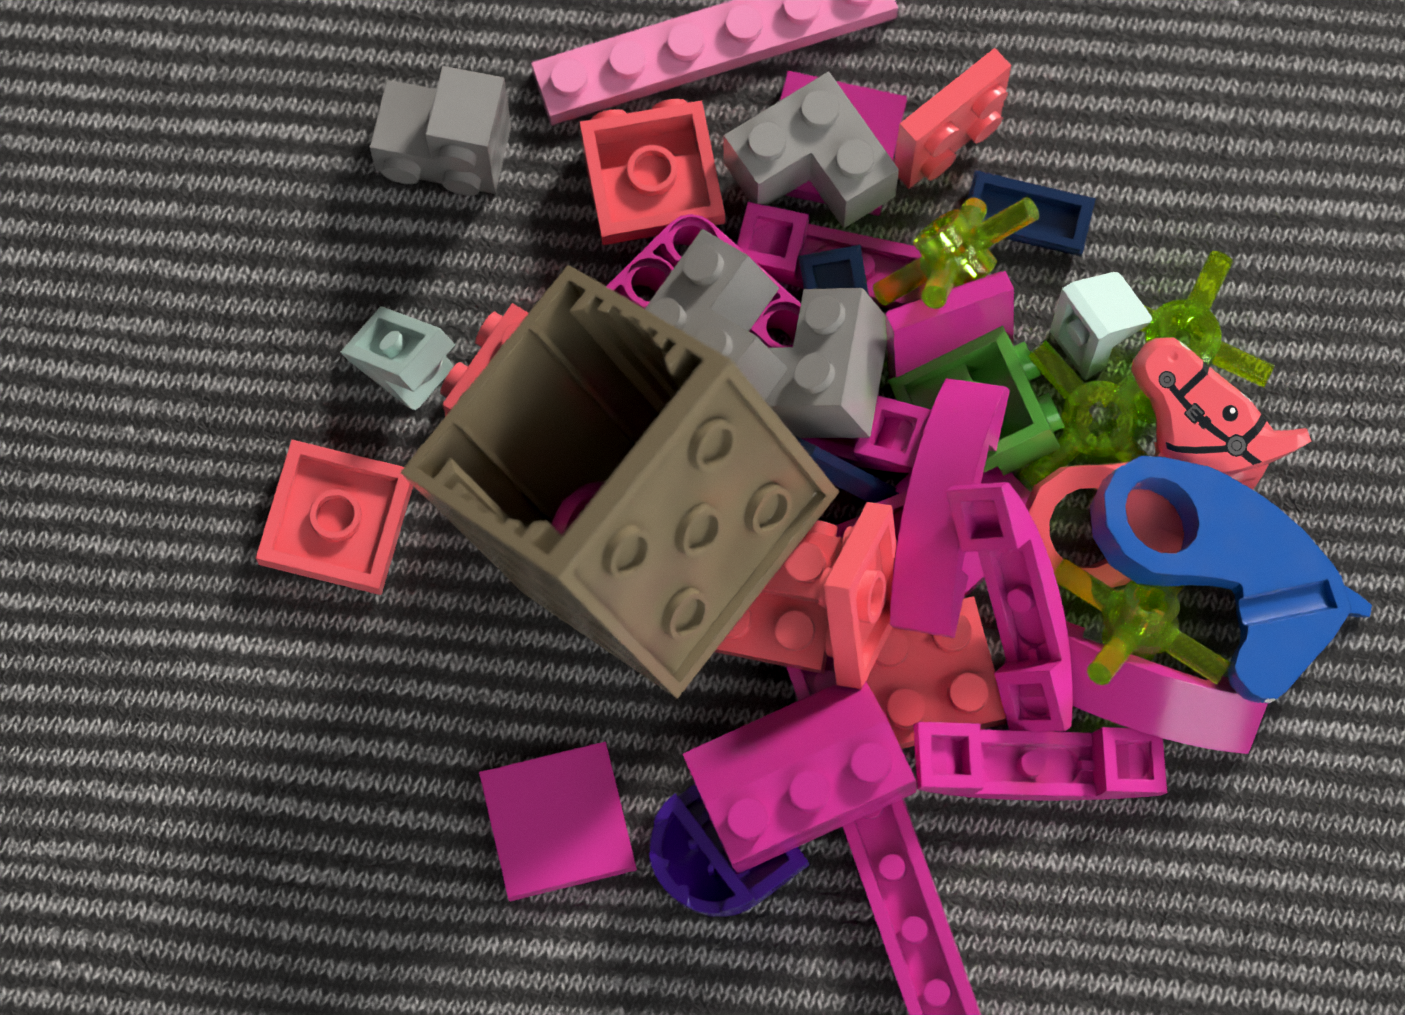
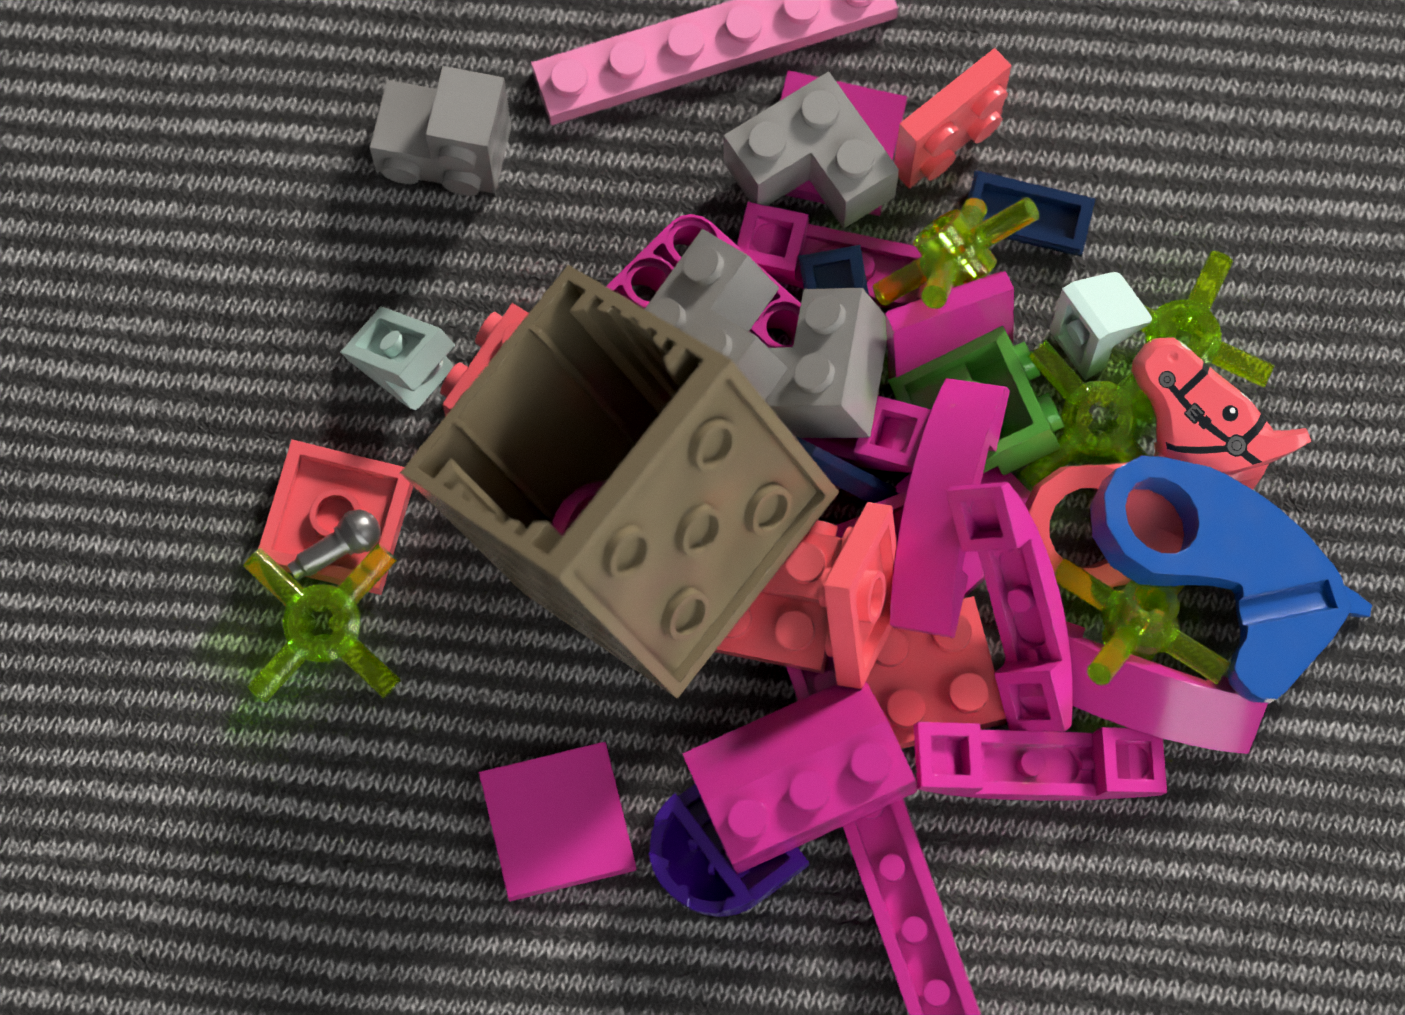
(299, 623): none -> clear neon green bar
(355, 533): none -> flat silver piece
(650, 169): coral plate -> none

